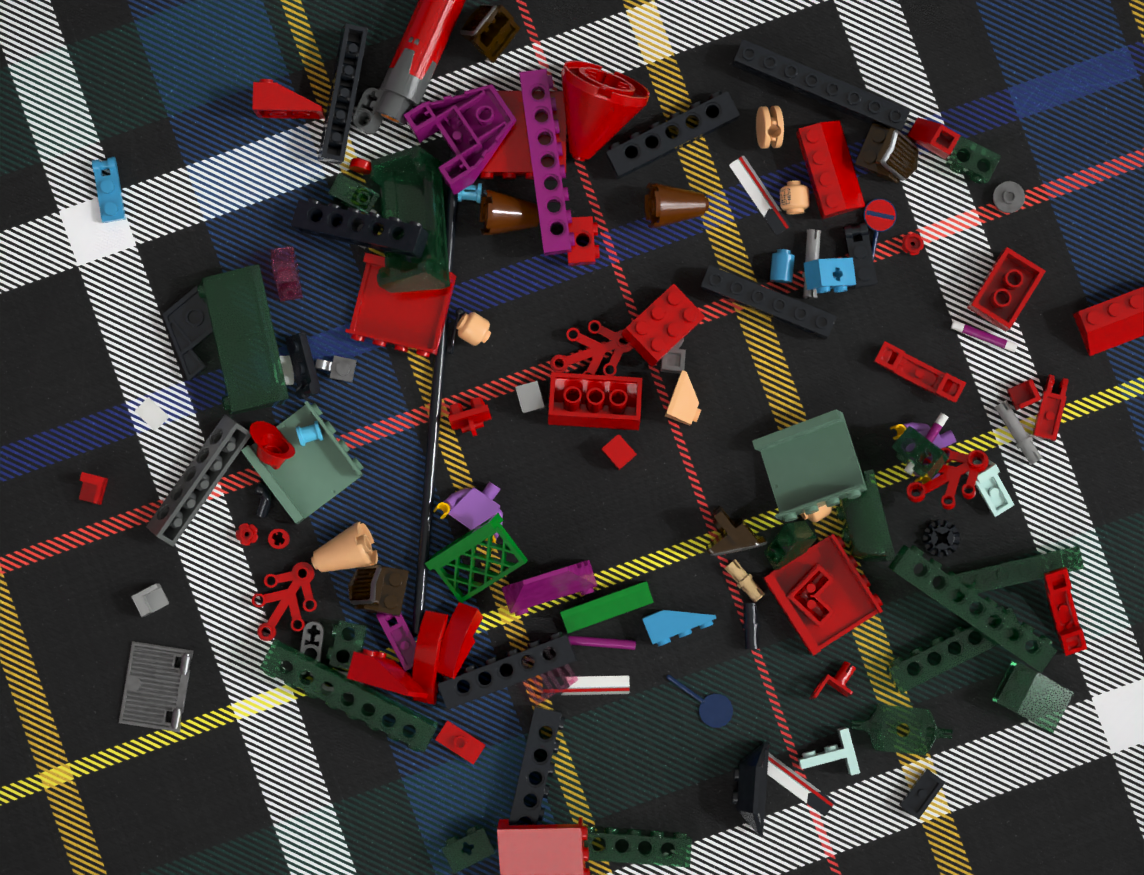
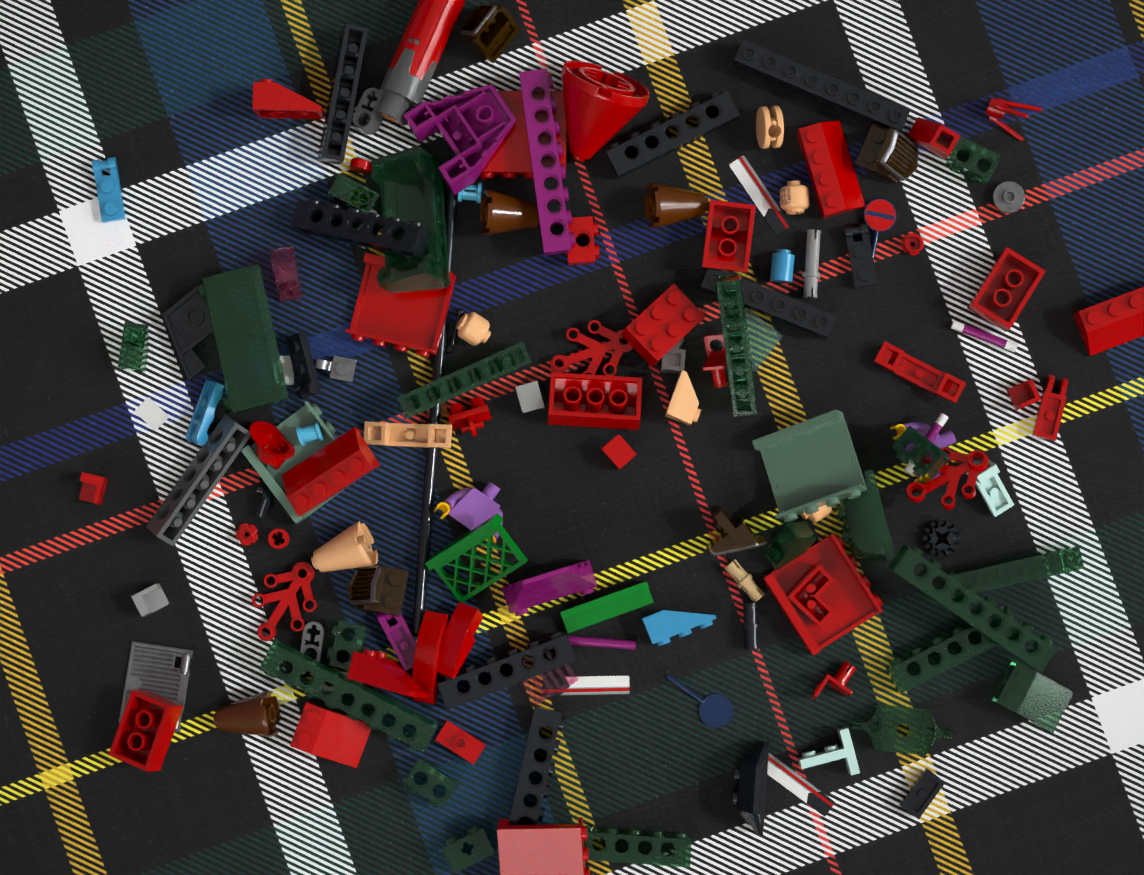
(134, 347): none -> clear green slope
(145, 730): none -> red brick
(204, 412): none -> dark azure plate
(250, 715): none -> reddish brown cone
(328, 471): none -> red slope
(330, 735): none -> red slope
(408, 434): none -> light nougat slope
(434, 777): none -> clear green brick
(463, 380): none -> clear green brick
(716, 360): none -> red bracket
(728, 236): none -> red slope
(737, 345): none -> clear green brick
(761, 338): none -> clear light blue tile
(830, 274): dark azure brick -> none
(999, 107): none -> red plant
(1016, 429): light grey pin -> none
(1063, 611): red slope -> none

